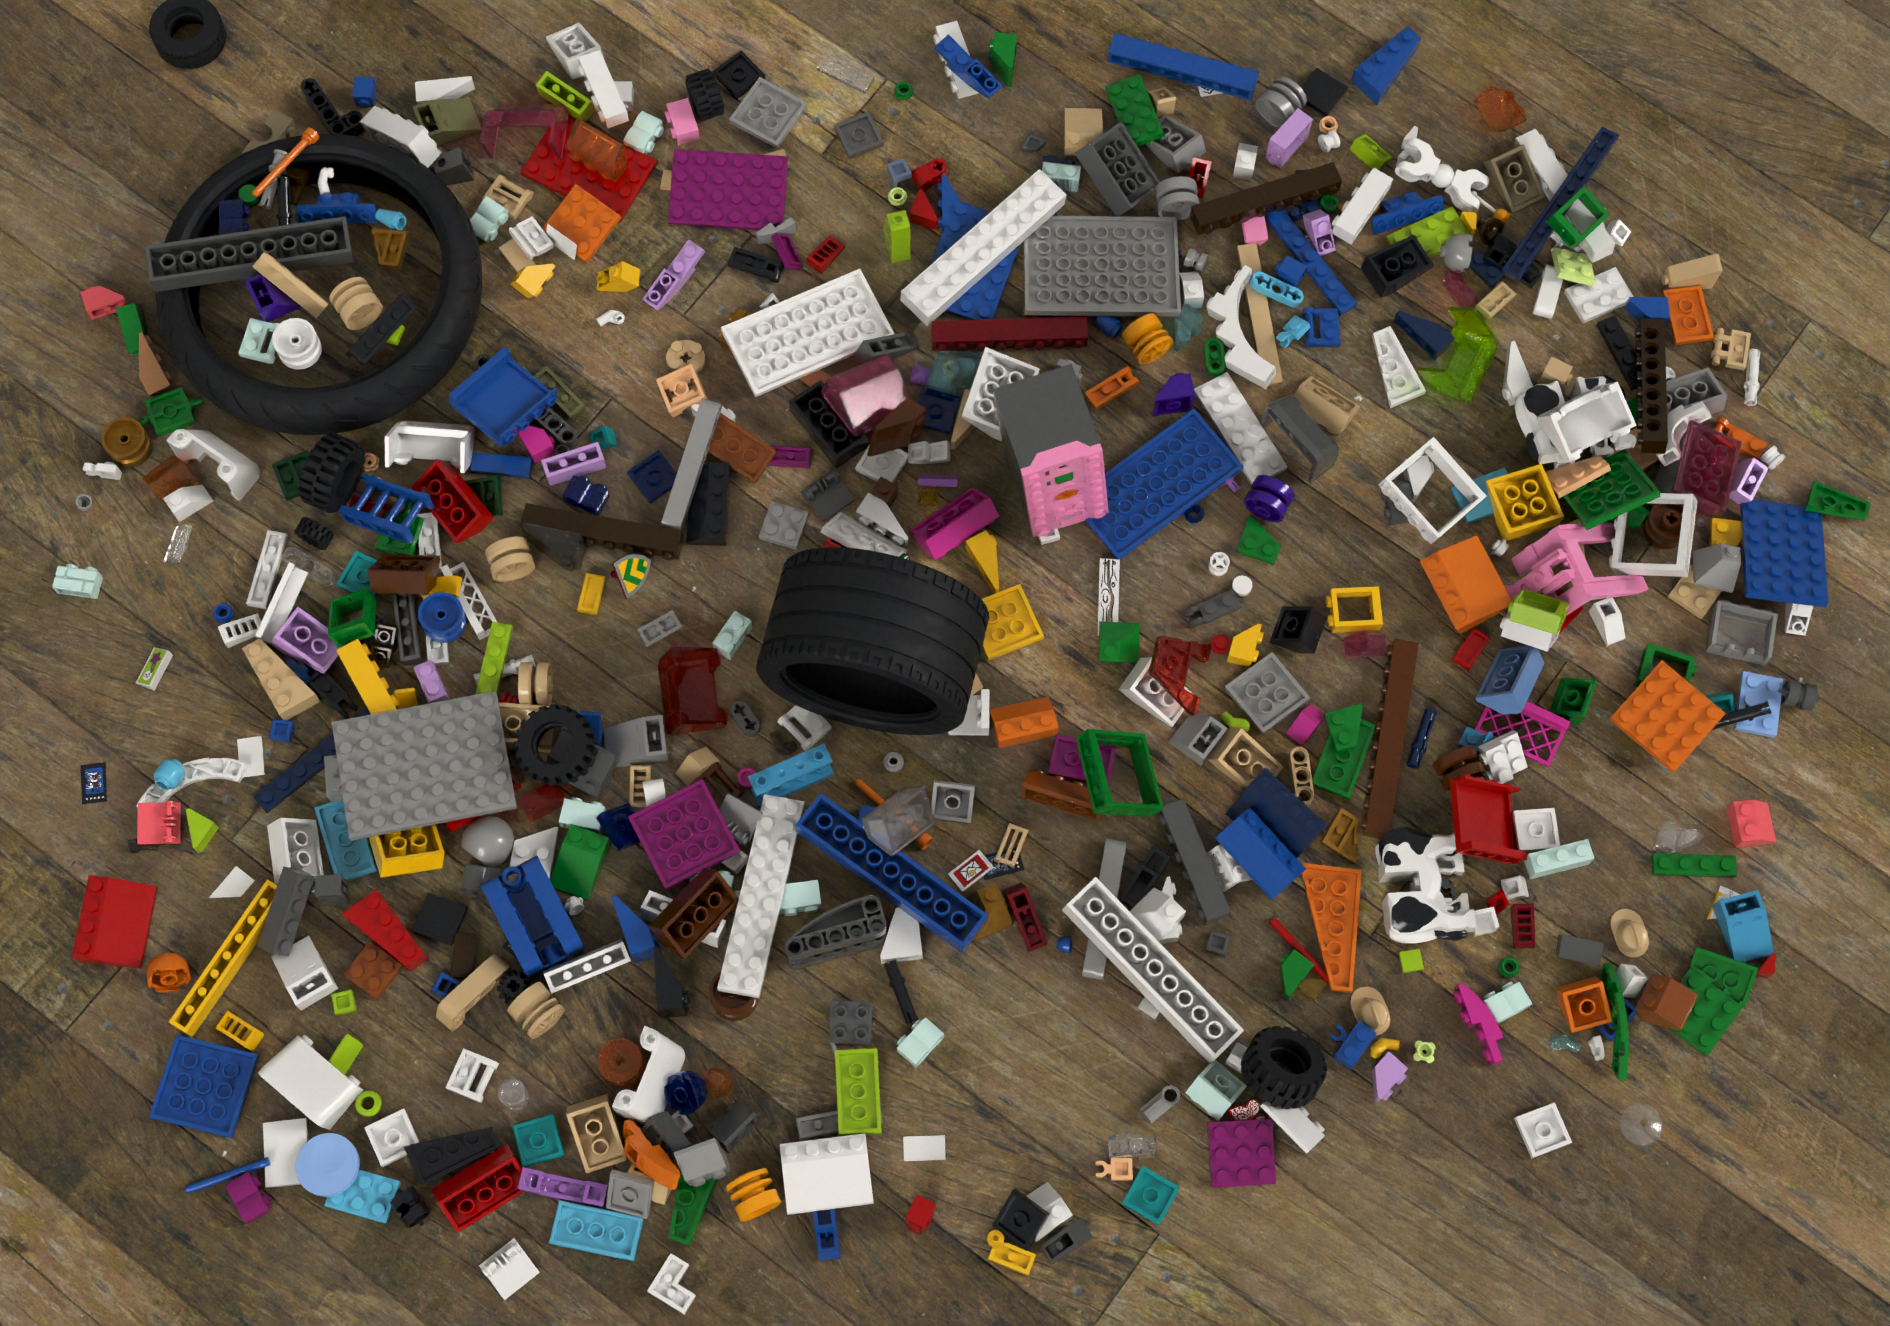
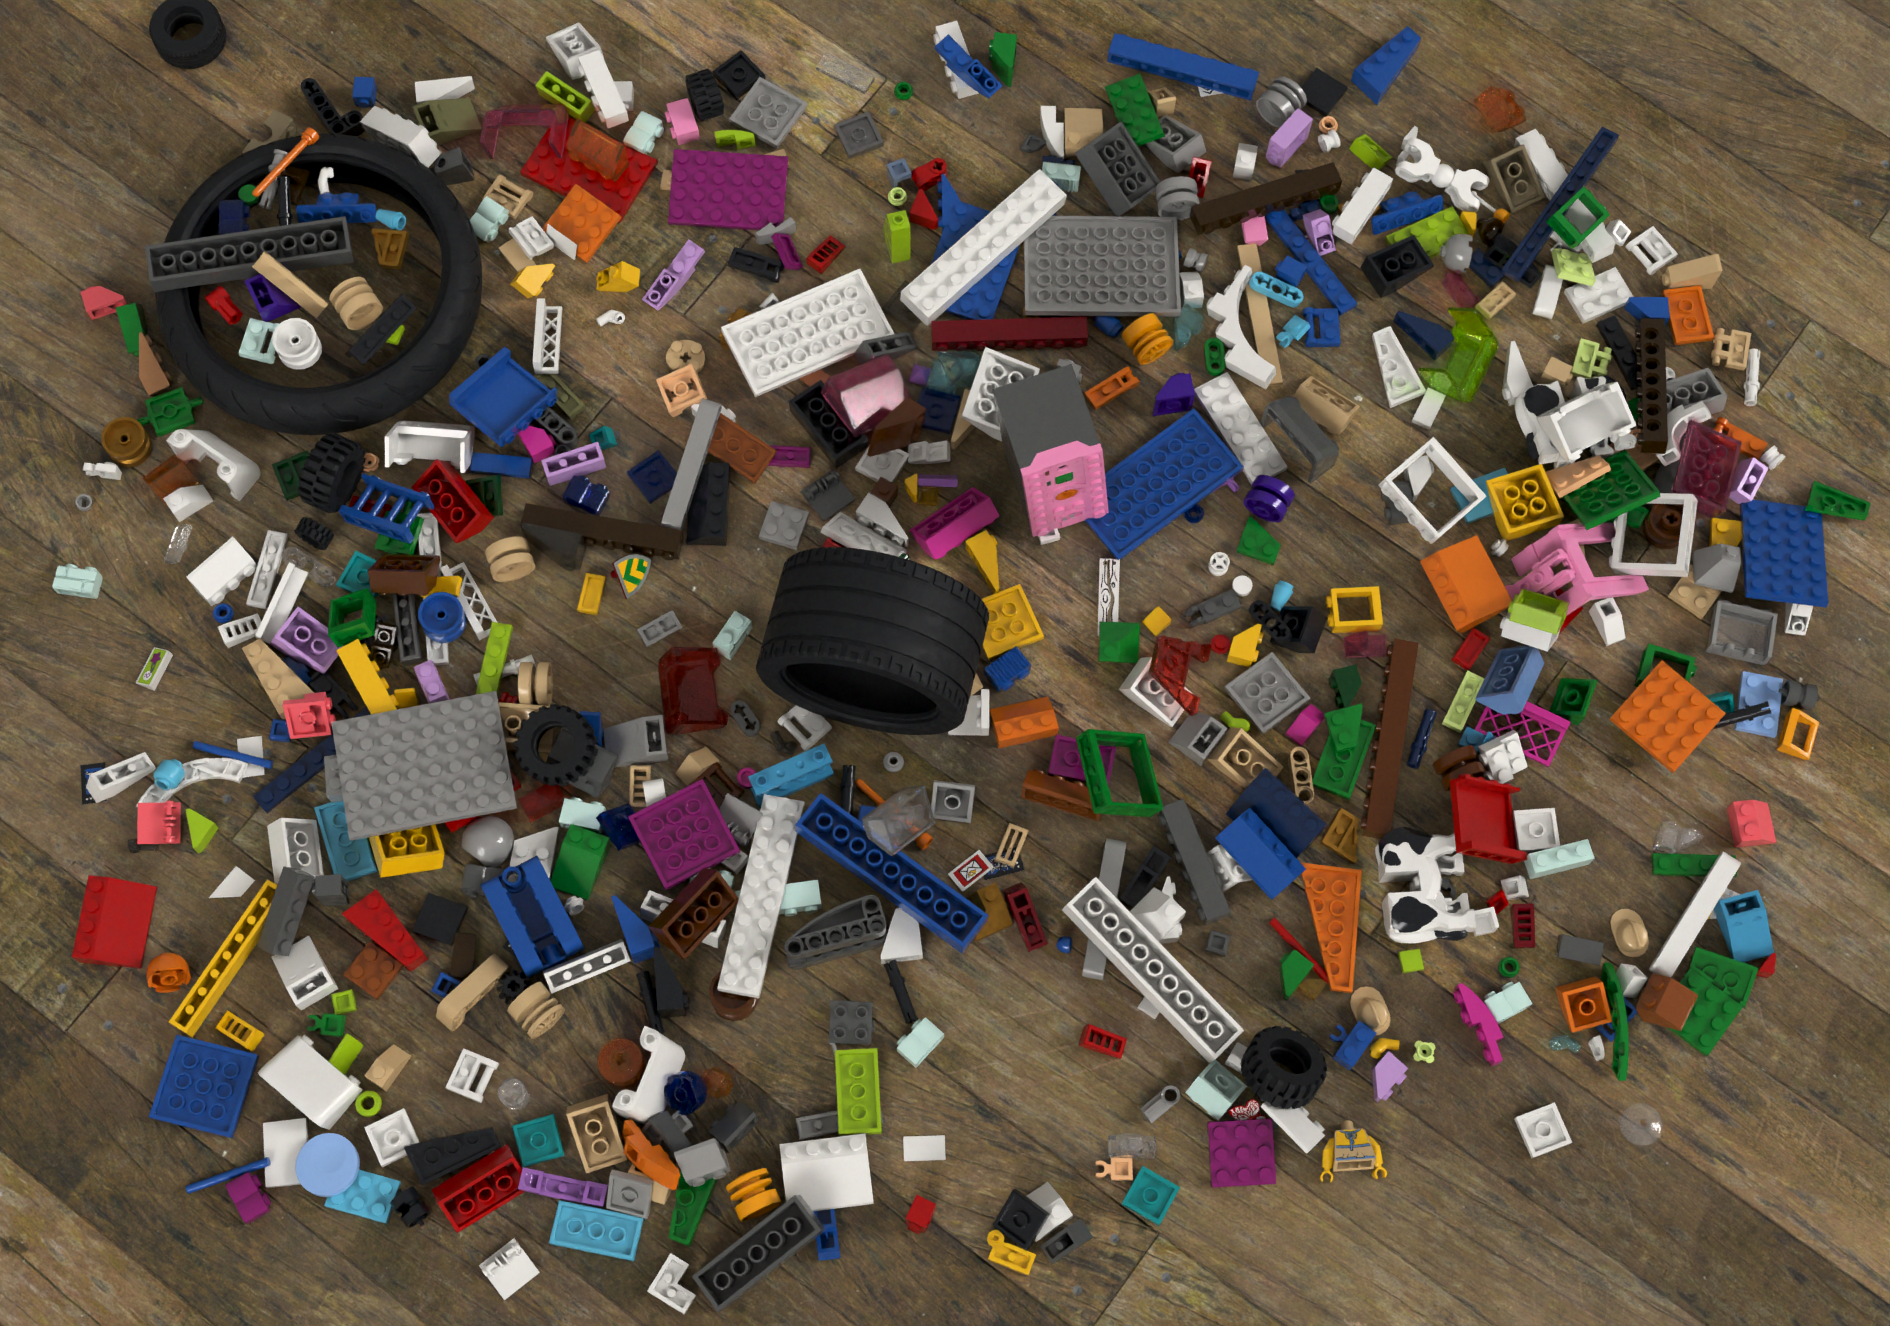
(118, 777): none -> white slope
(221, 302): none -> red piece
(222, 572): none -> white slope
(233, 754): none -> blue bar
(309, 716): none -> coral plate
(329, 1024): none -> green plate
(387, 1067): none -> tan slope
(540, 335): none -> white fence
(650, 1003): none -> black pin
(740, 138): none -> lime slope
(758, 1253): none -> dark grey brick
(848, 786): none -> black pin
(910, 486): none -> yellow slope
(1007, 669): none -> blue brick
(1052, 131): none -> white slope
(1104, 1035): none -> red slope
(1157, 621): none -> yellow slope
(1269, 614): none -> black beam
(1281, 594): none -> medium azure cone
(1346, 684): none -> dark green slope
(1352, 1151): none -> torso
(1428, 408): none -> white tile
(1463, 702): none -> yellowish green plate
(1585, 359): none -> yellowish green plate
(1655, 246): none -> white plate
(1695, 915): none -> white beam
(1785, 742): none -> light orange tile

